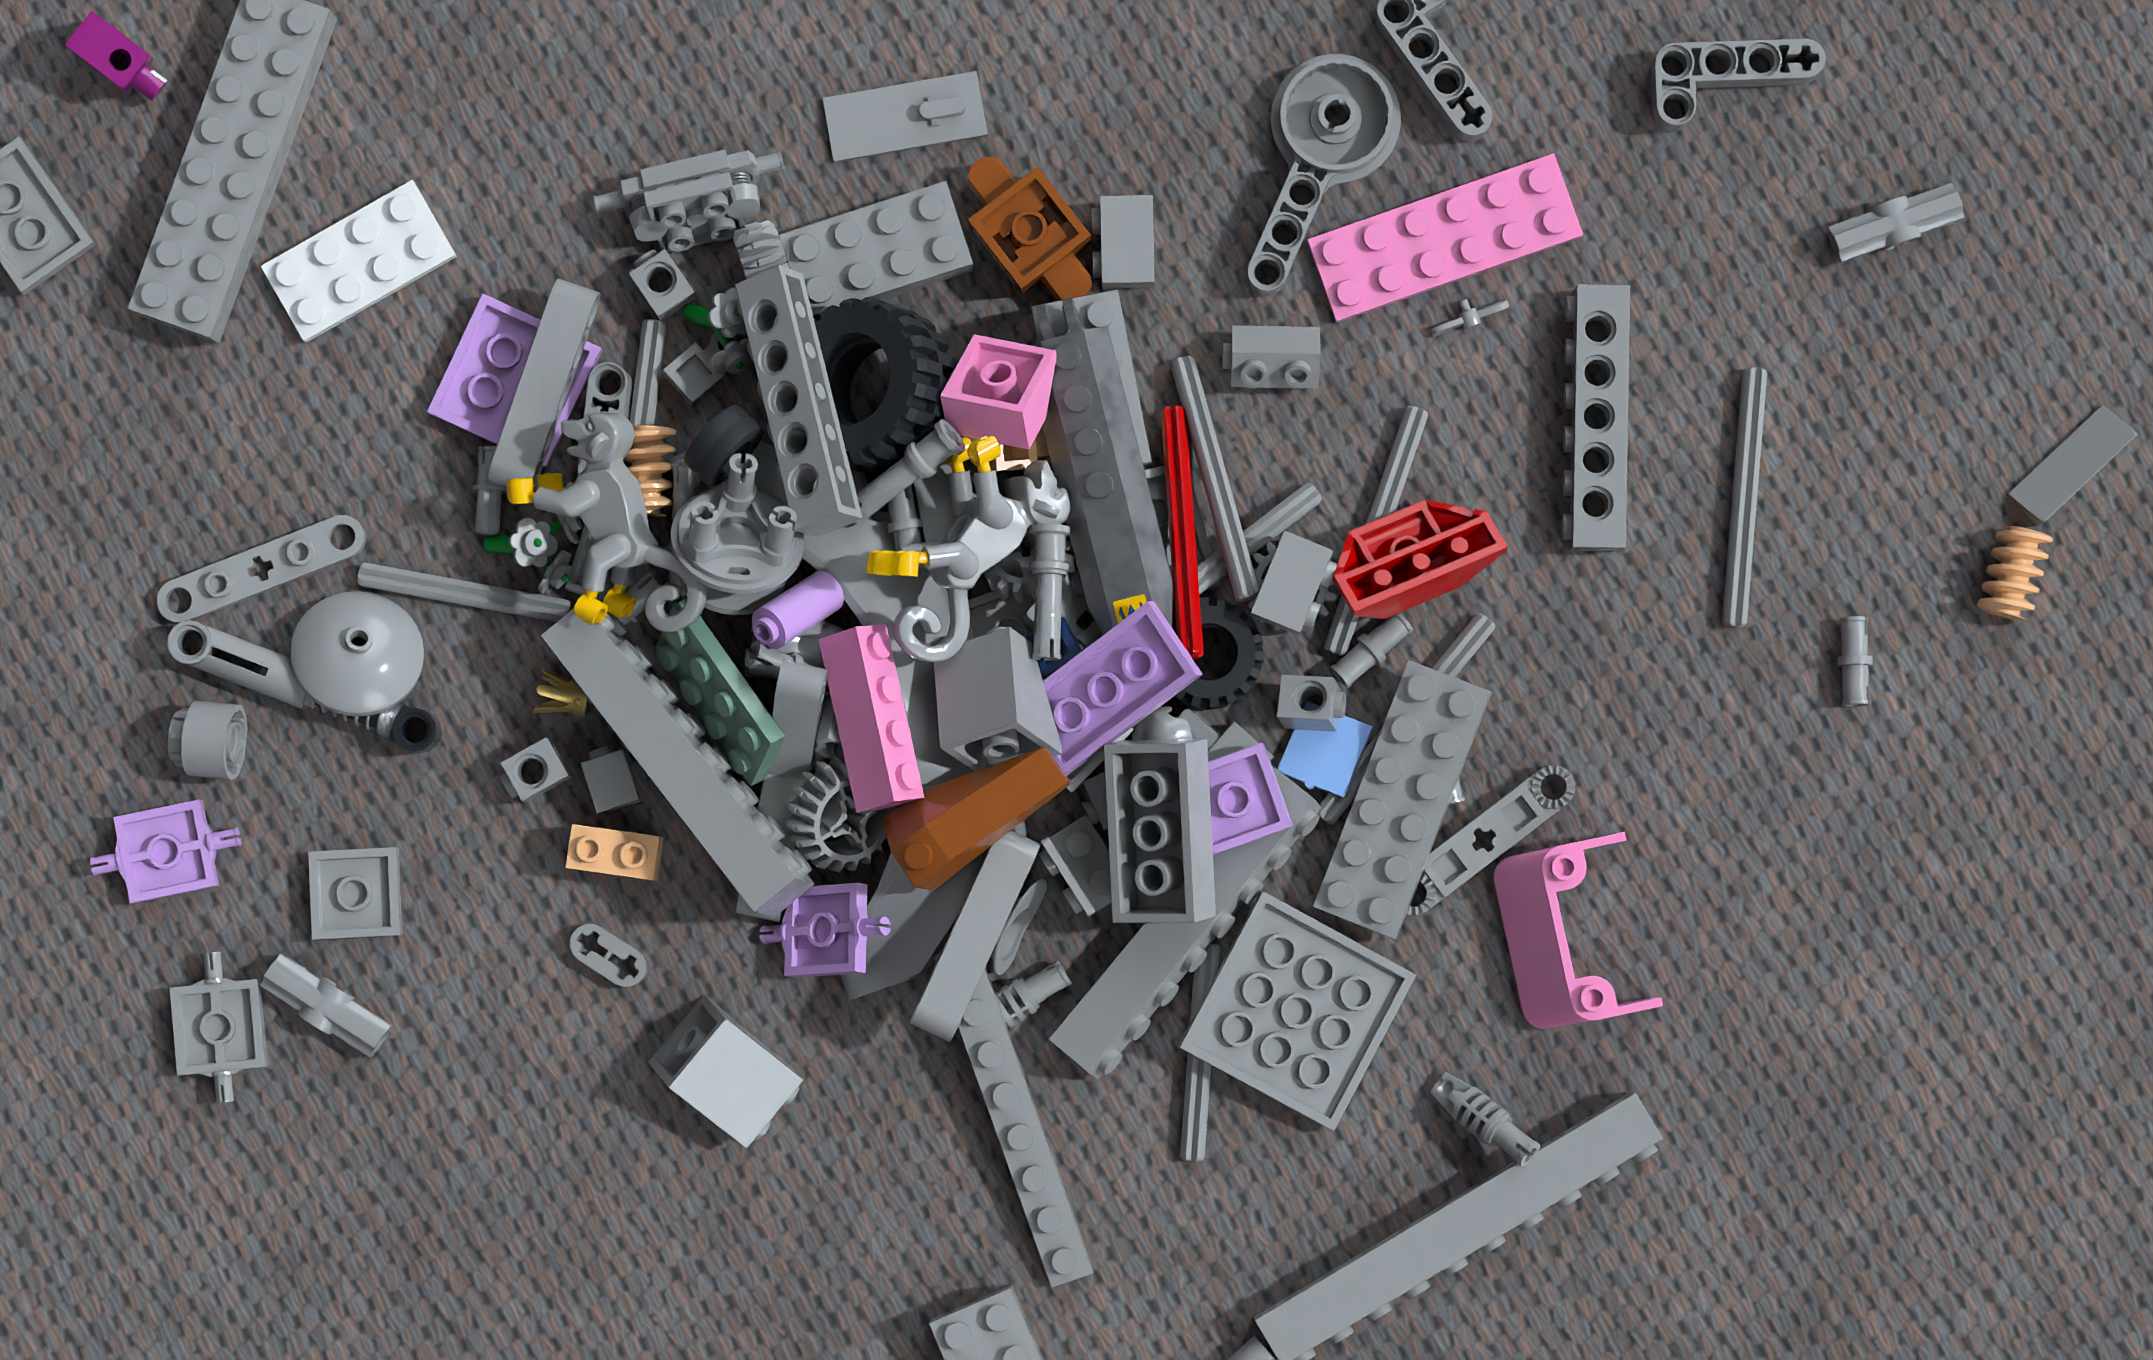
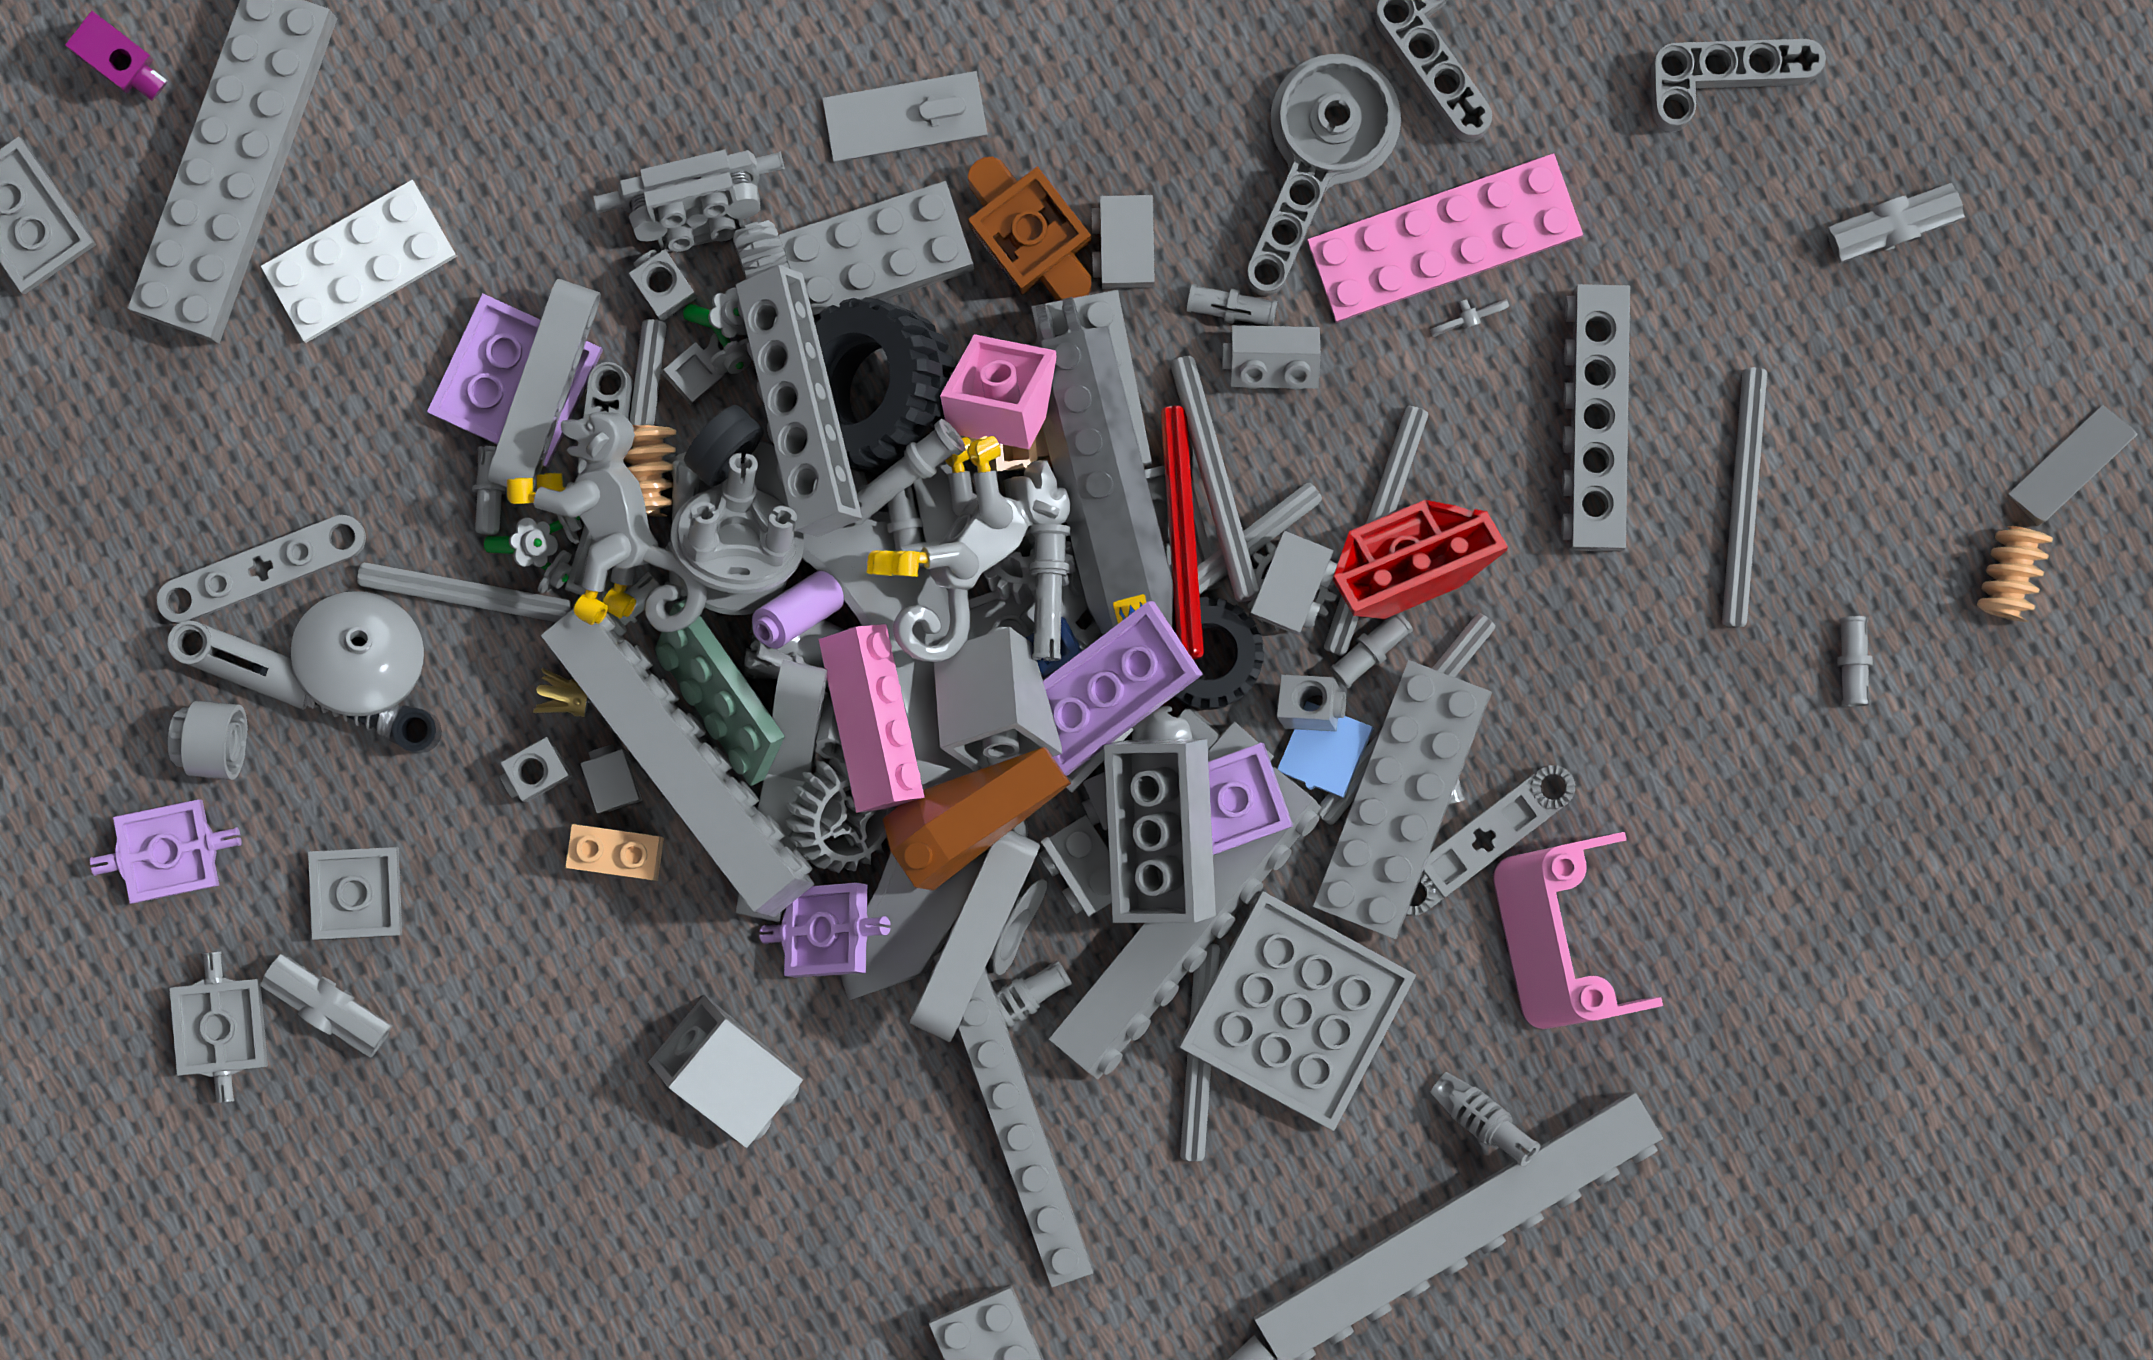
(603, 964): light grey beam -> none
(1231, 305): none -> light grey pin

